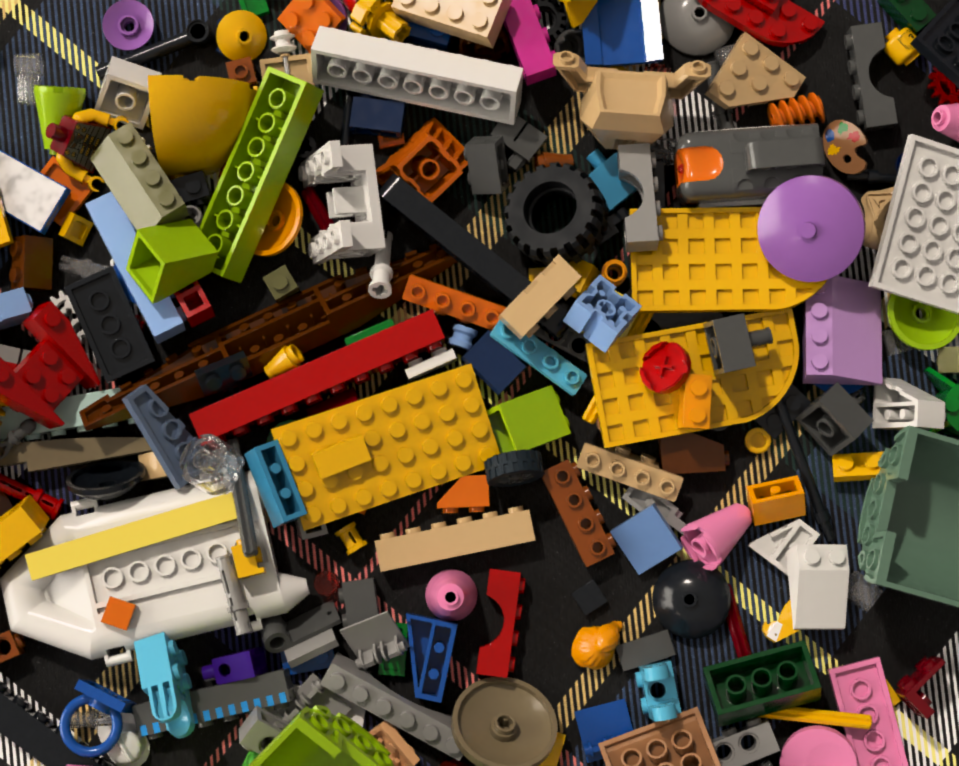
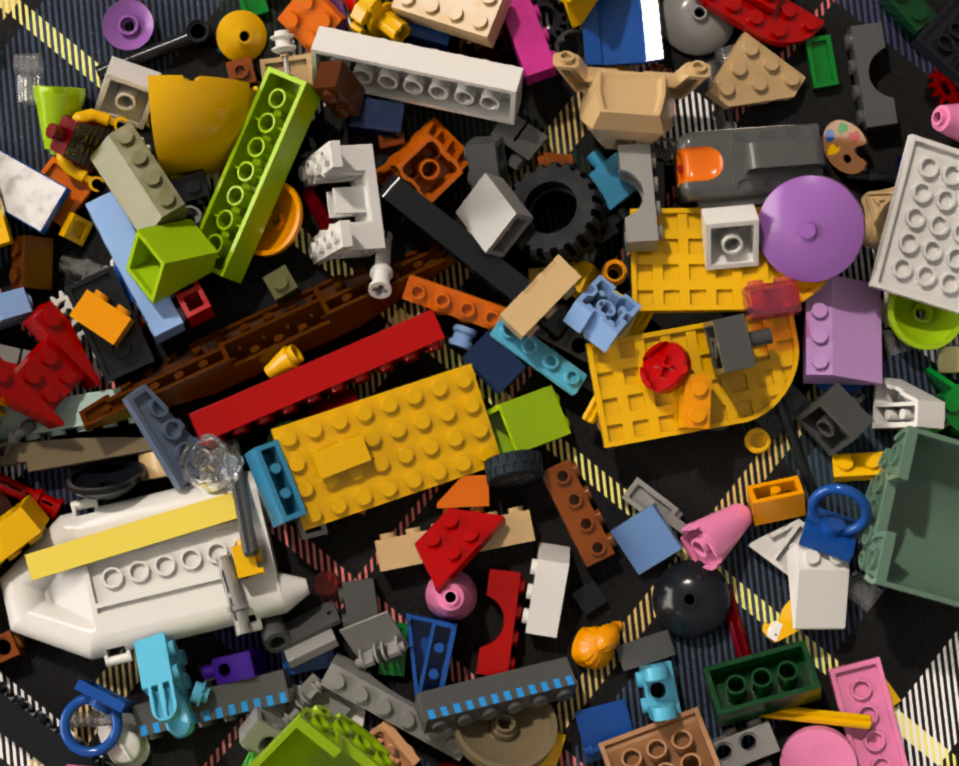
(102, 317): none -> light orange brick
(118, 613): orange tile -> none
(200, 693): none -> medium azure plate
(224, 375): black hinge -> none
(339, 88): none -> reddish brown brick
(348, 534): yellow bush -> none
(369, 331): green tile -> none
(419, 368): white plate -> none
(455, 542): none -> red wing
(494, 215): none -> light grey brick
(495, 695): none -> dark grey brick
(547, 590): none -> white wedge
(630, 469): tan bracket -> none
(692, 454): reddish brown slope -> none
(730, 236): none -> white slope
(772, 299): none -> clear pink brick
(796, 111): orange piece -> none
(821, 62): none -> green tile
(830, 531): none -> blue tile
(899, 46): yellow head -> none
(909, 686): dark red bracket -> none

